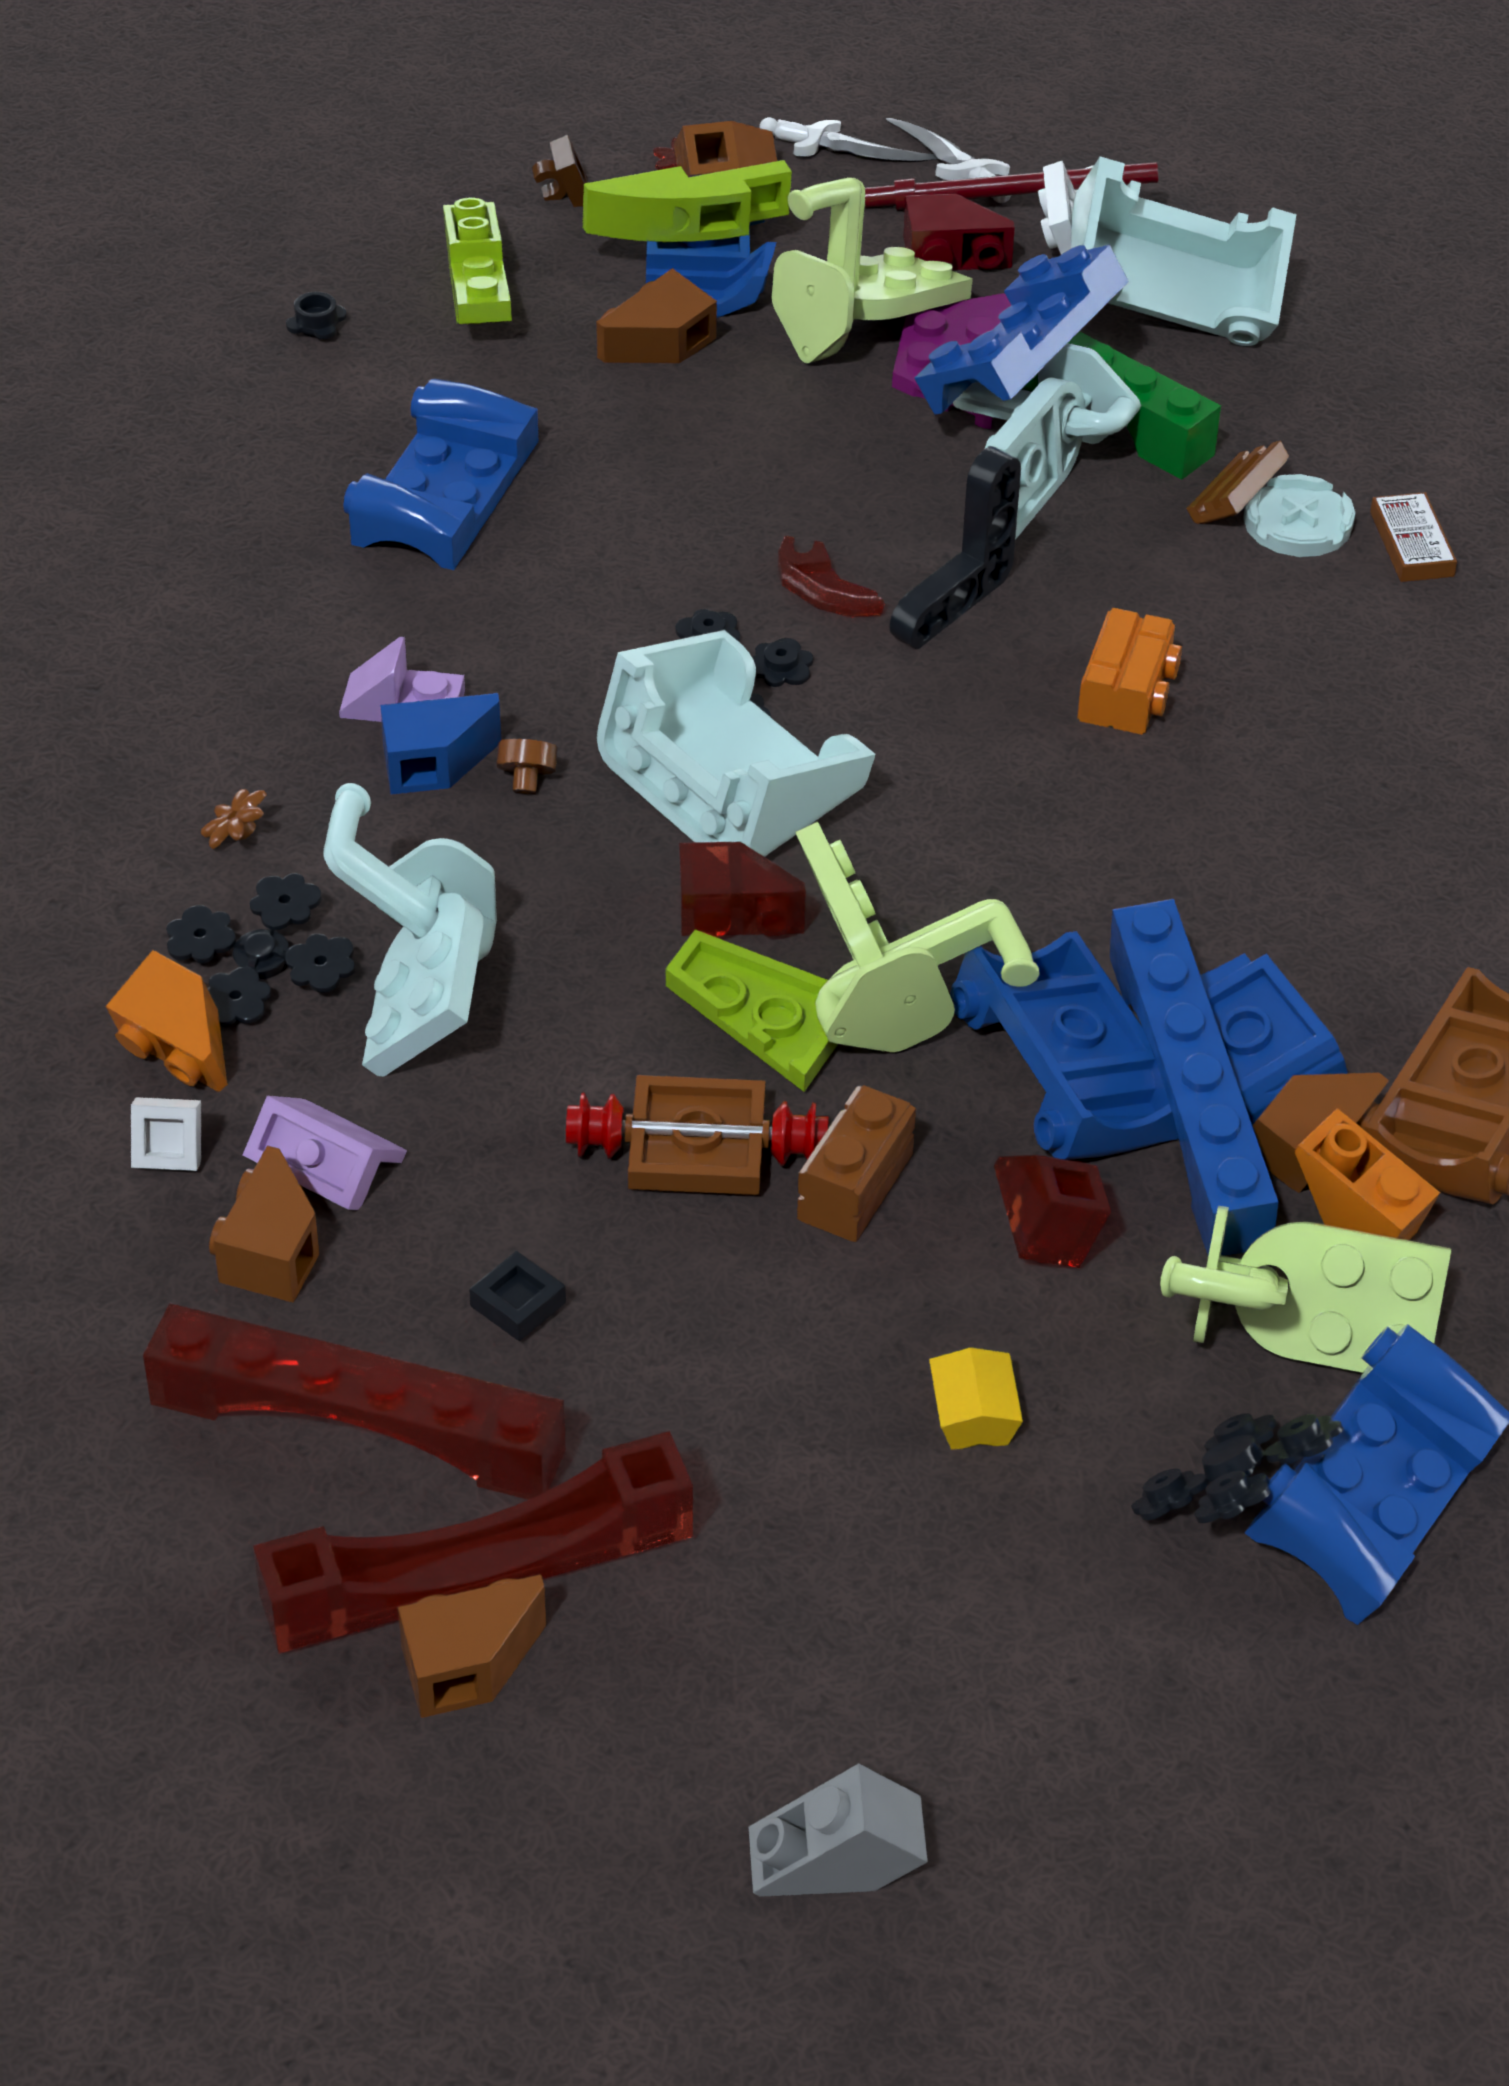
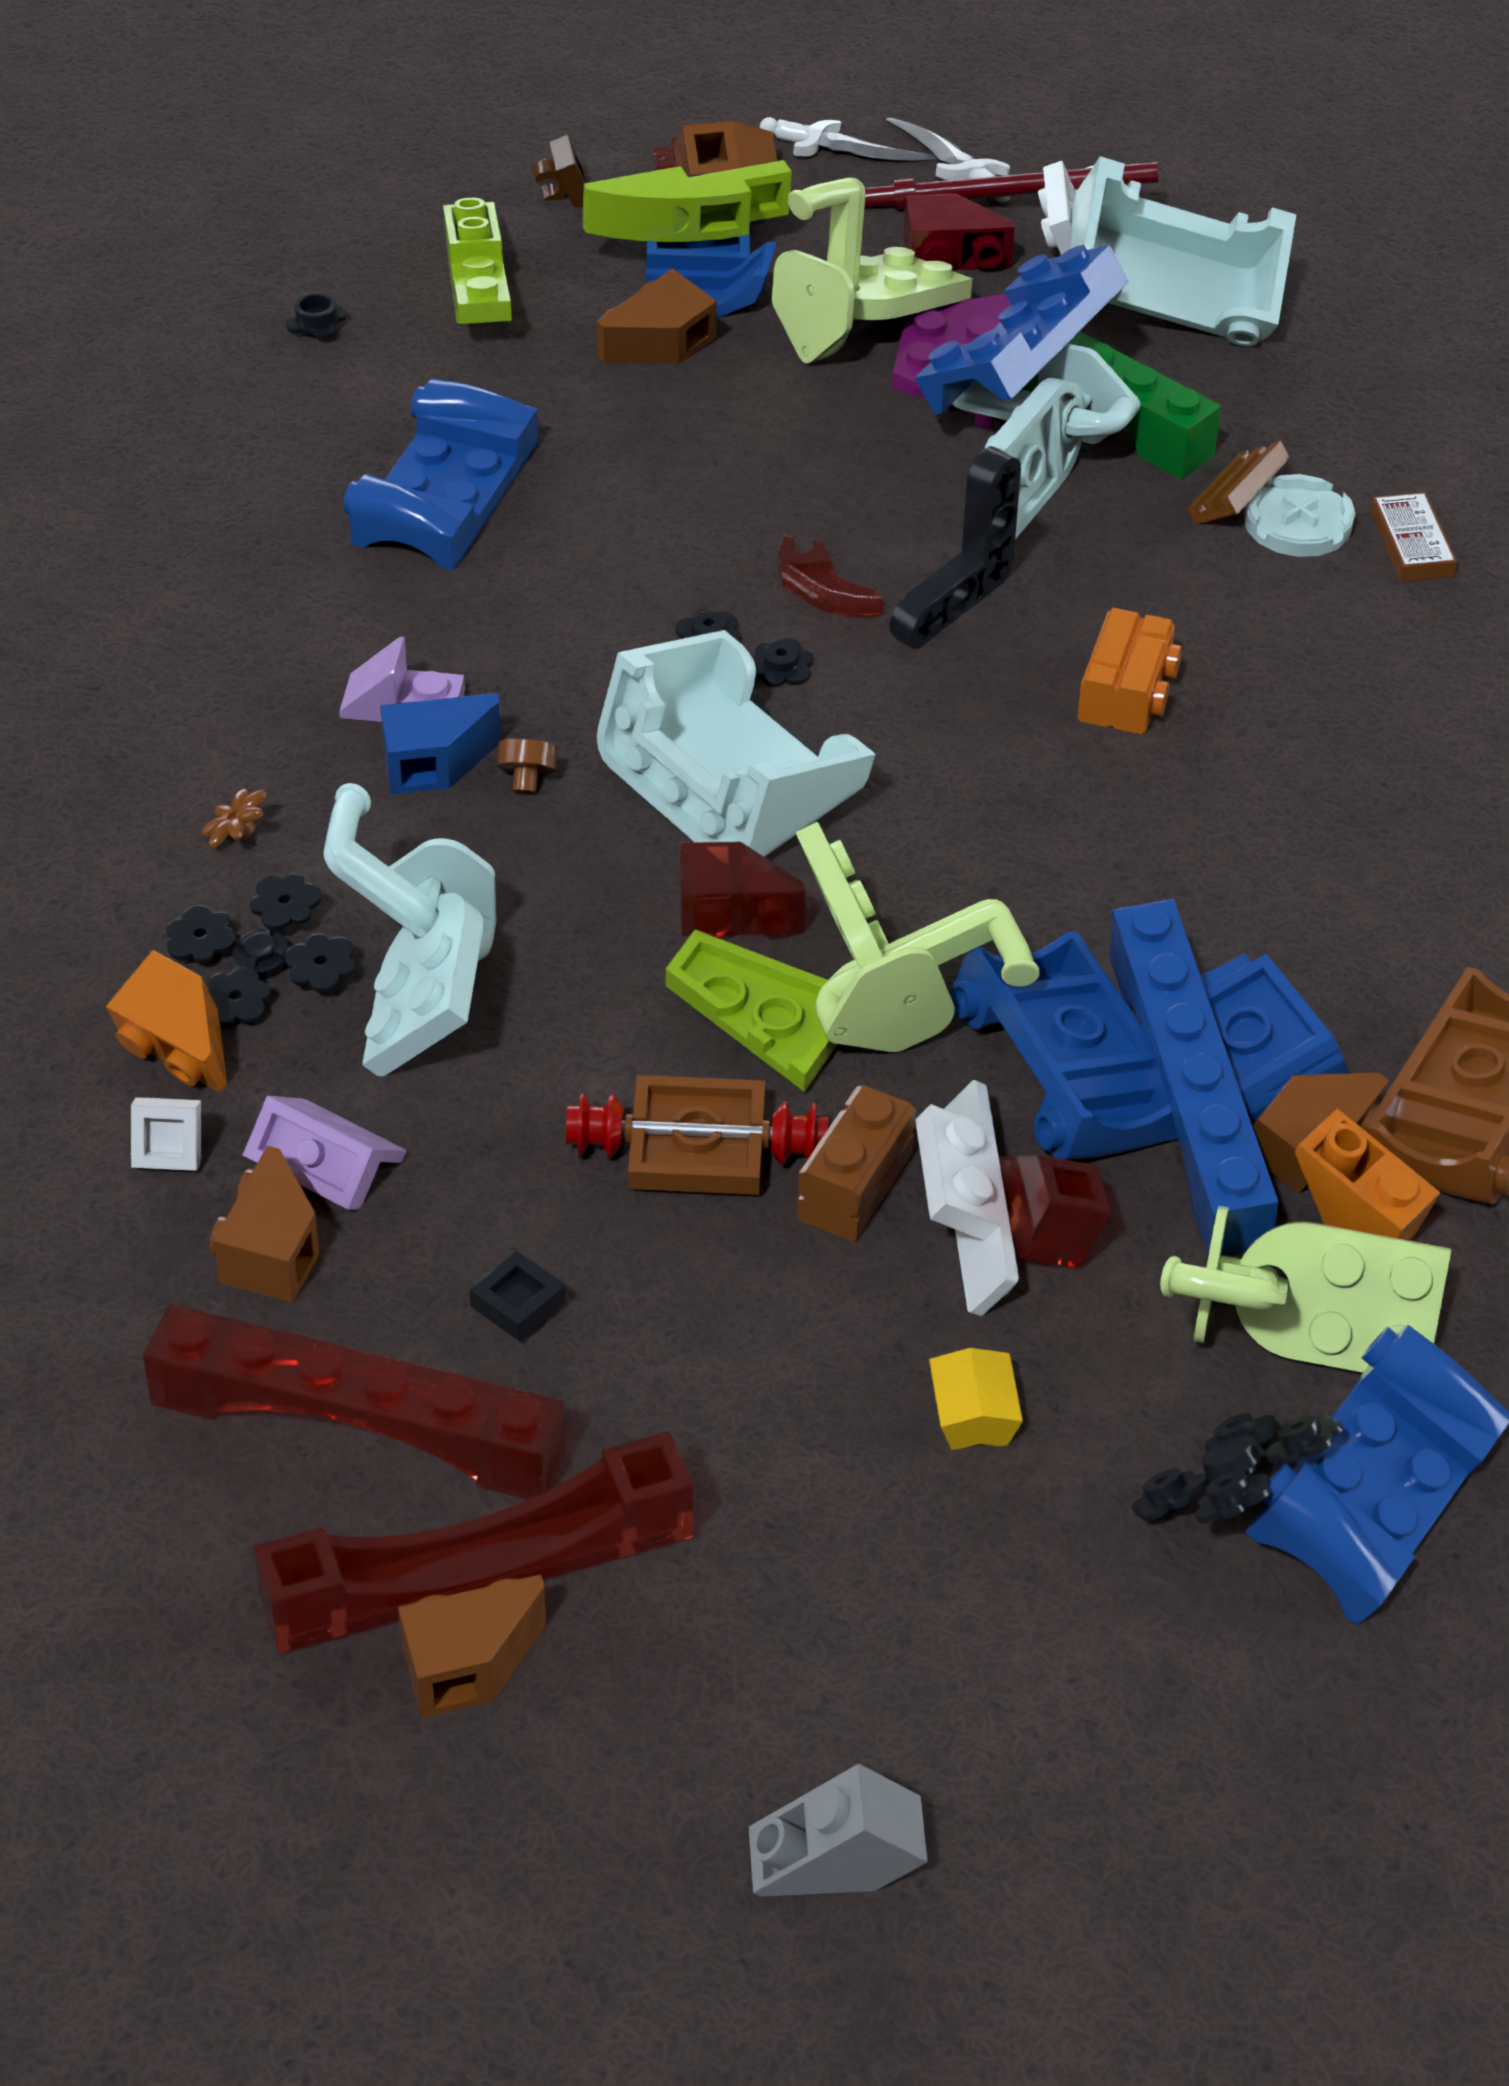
(968, 1193): none -> white bracket

